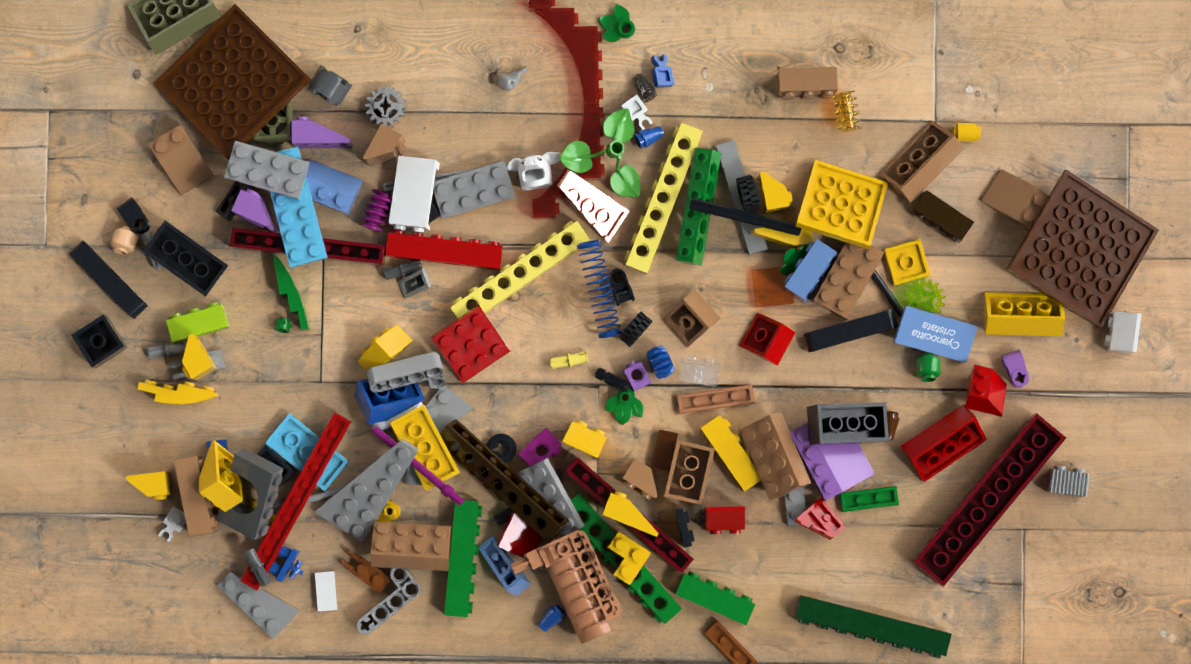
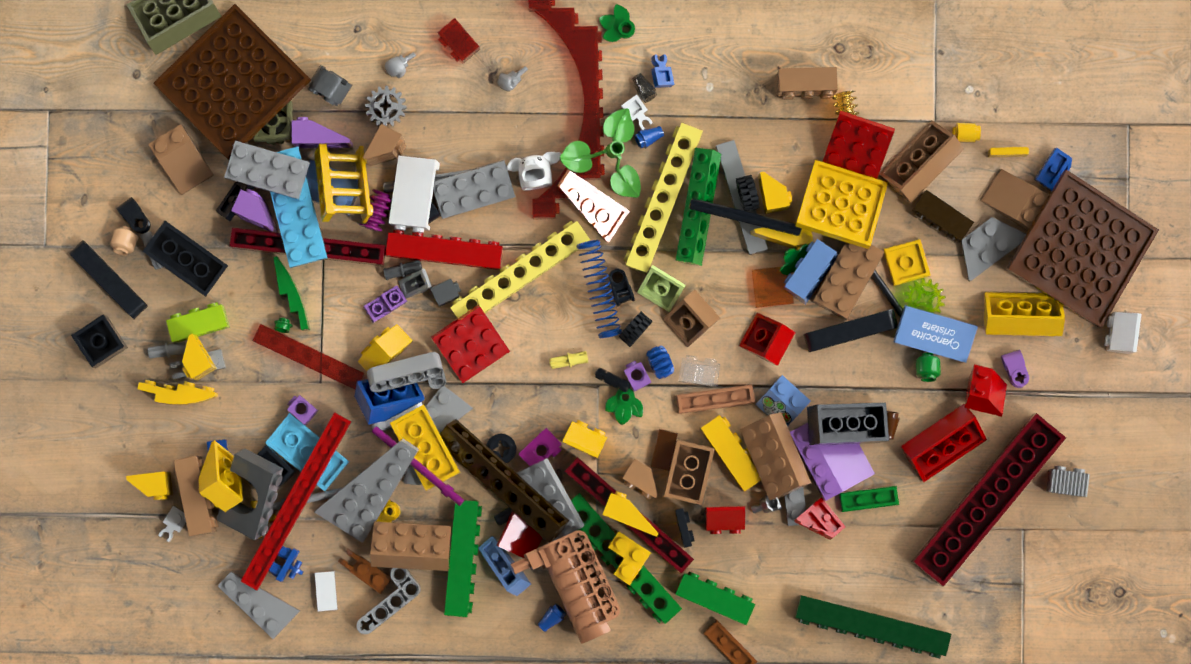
(257, 567): dark grey axle -> none
(307, 356): none -> clear red tile
(310, 409): none -> medium lavender brick
(326, 191): none -> yellow fence
(385, 304): none -> medium lavender slope
(397, 66): none -> light grey piece
(446, 292): none -> dark grey brick
(458, 41): none -> clear red brick
(661, 288): none -> yellowish green slope
(767, 505): none -> flat silver piece
(783, 398): none -> medium blue slope
(858, 144): none -> red plate
(988, 245): none -> light grey wing
(1008, 152): none -> yellow tile
(1053, 168): none -> blue wing

